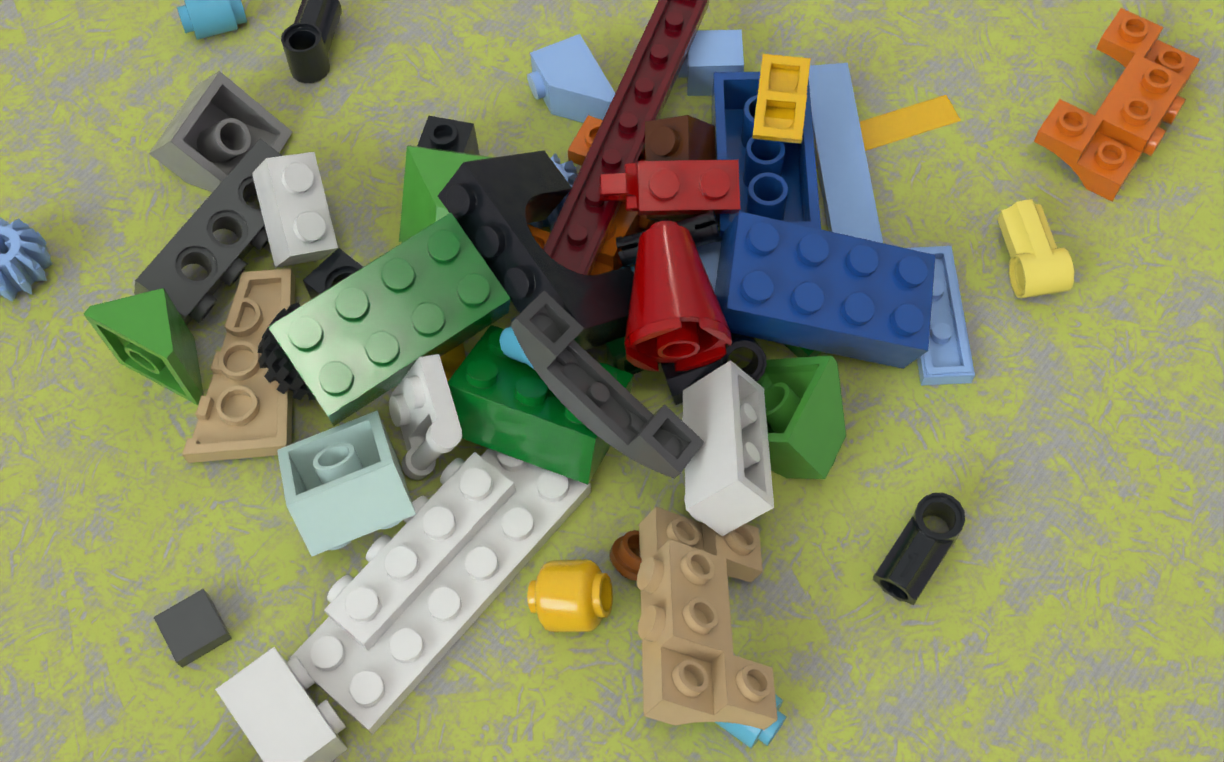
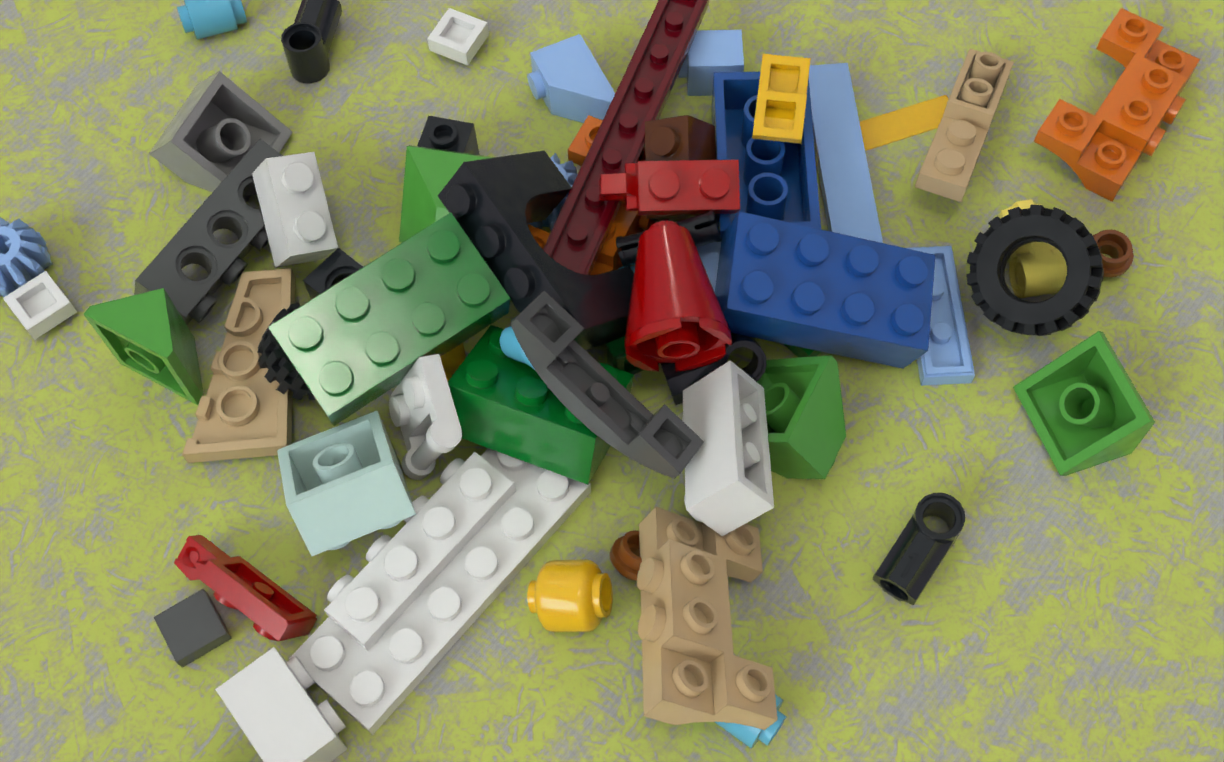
(40, 305): none -> white plate
(246, 589): none -> red hinge
(458, 36): none -> white plate
(964, 125): none -> tan slope
(1006, 236): none -> black tyre
(1085, 407): none -> bright green slope
(1118, 248): none -> dark orange plate

